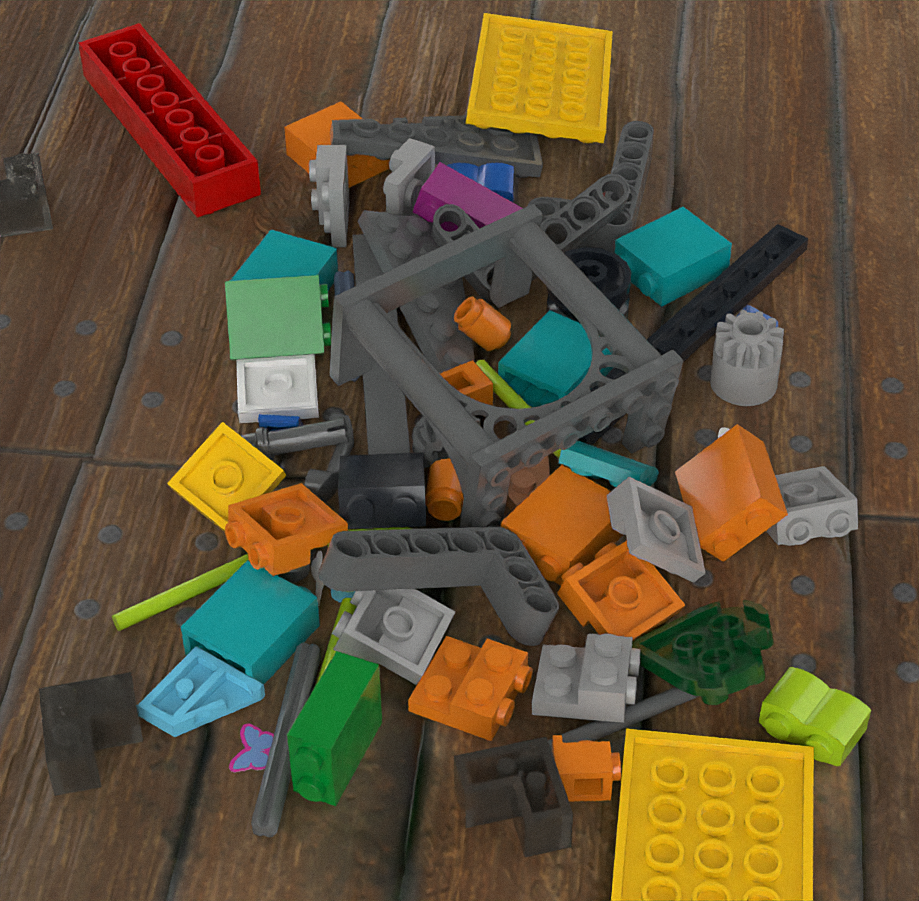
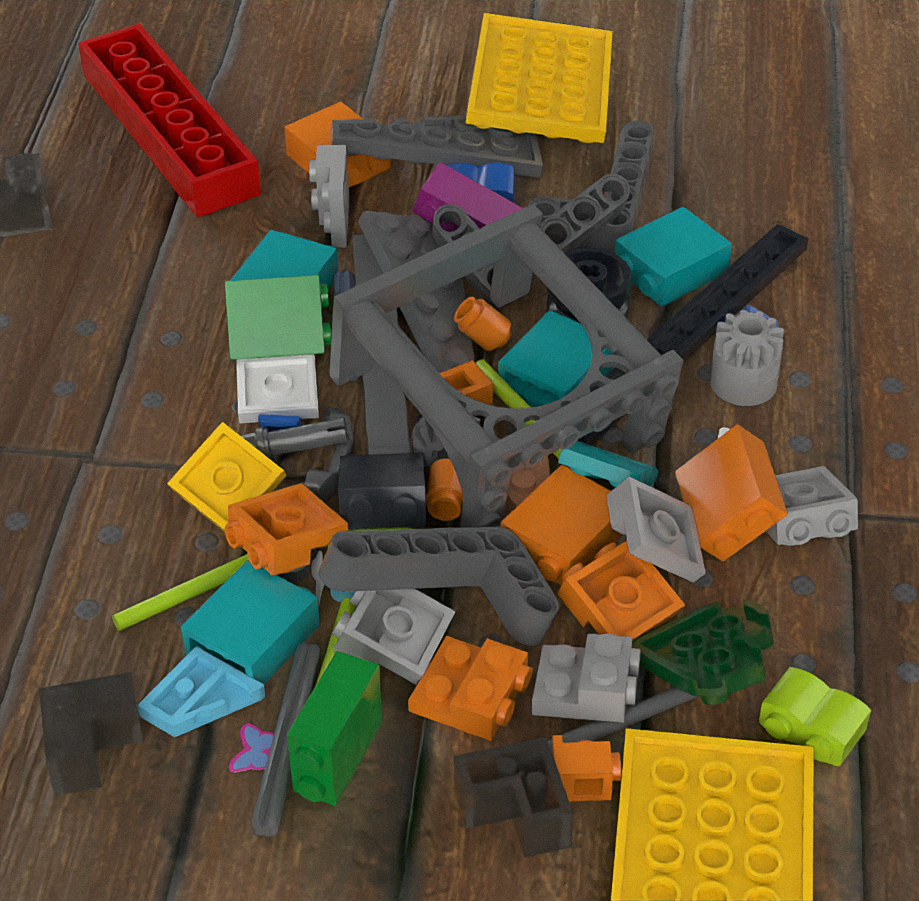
(410, 170): light grey plate -> none

